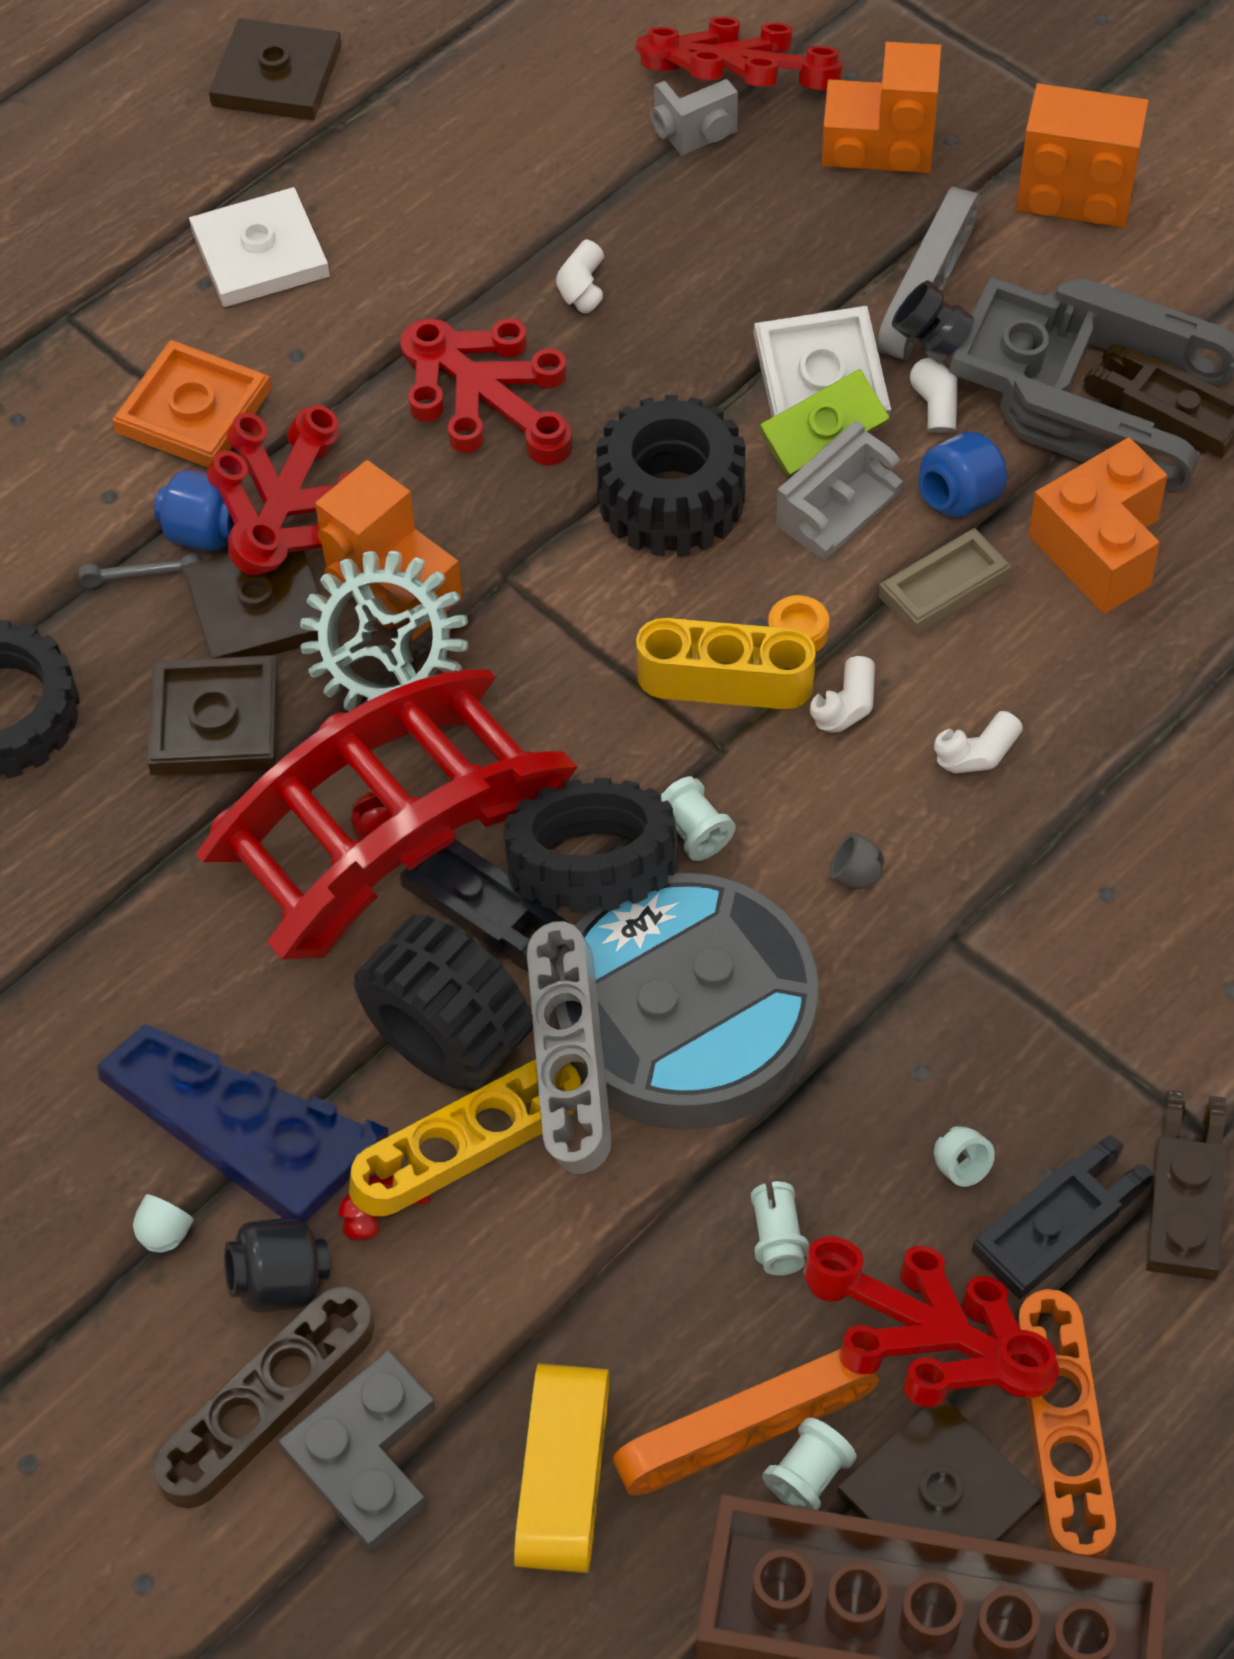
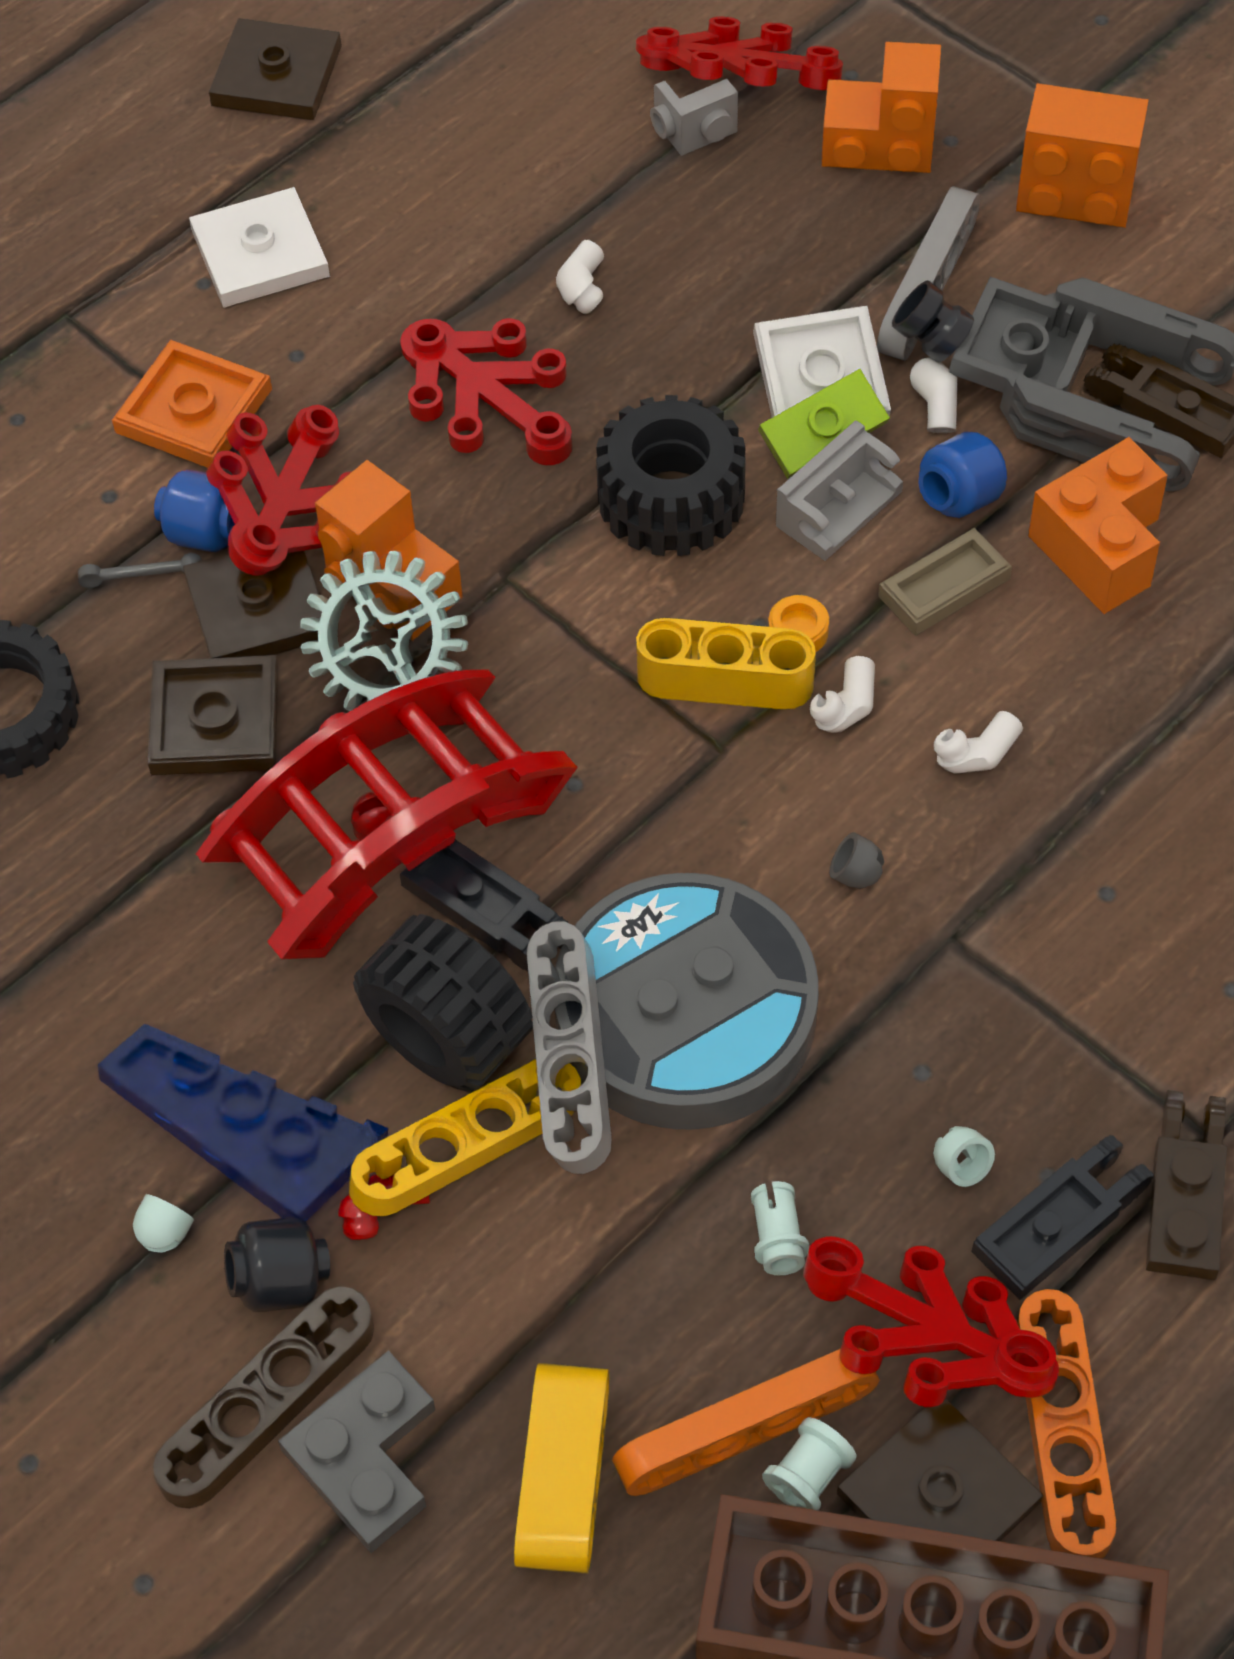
(593, 879): black tyre -> none
(697, 820): light aqua bush -> none

